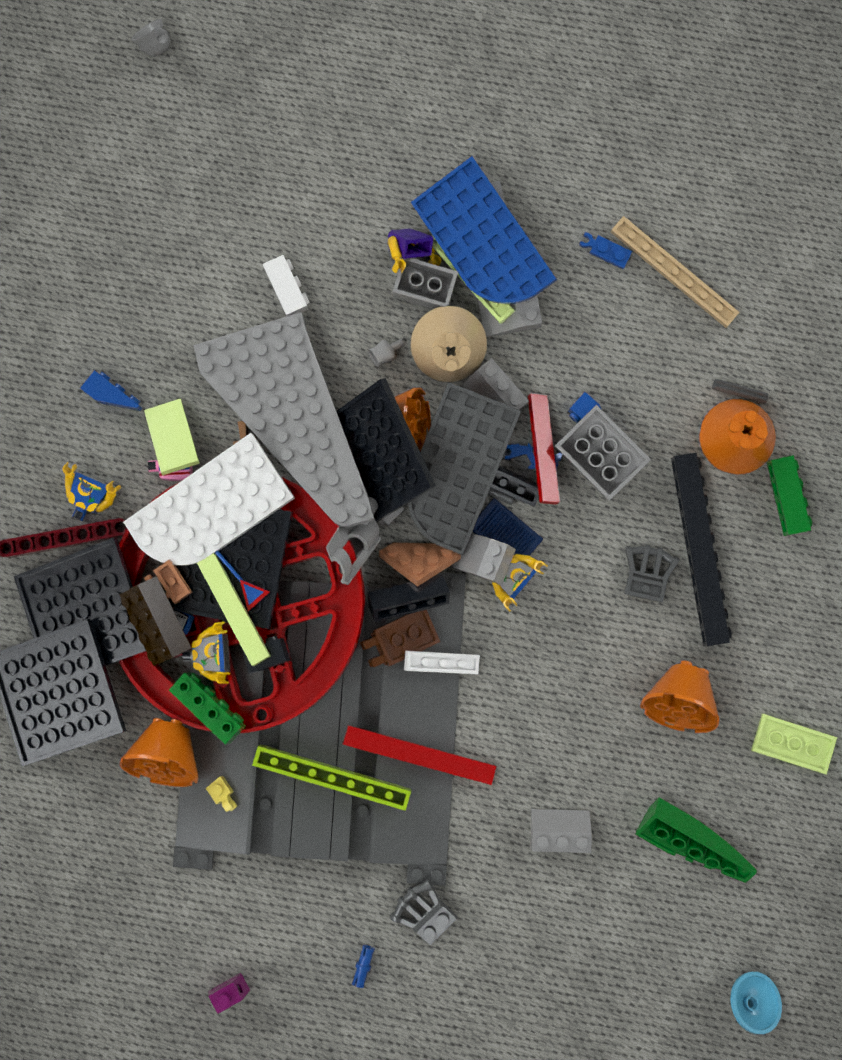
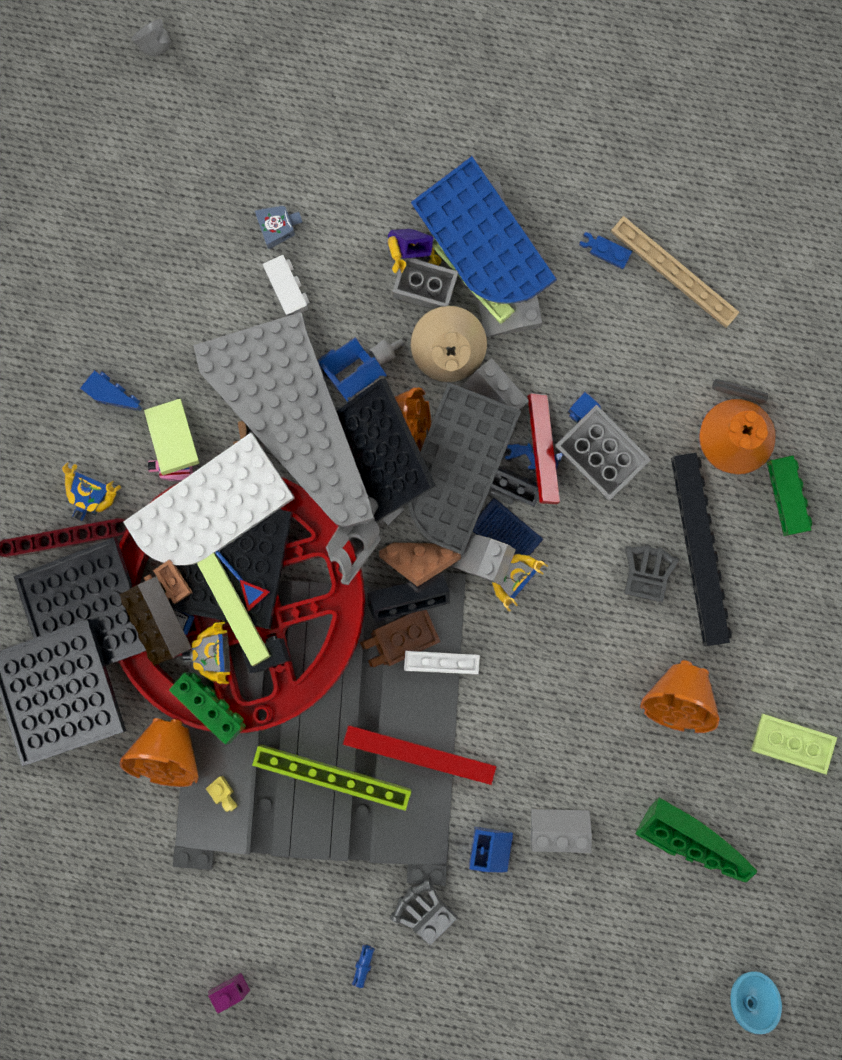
(277, 224): none -> sand blue torso
(337, 360): none -> blue piece
(490, 850): none -> blue slope

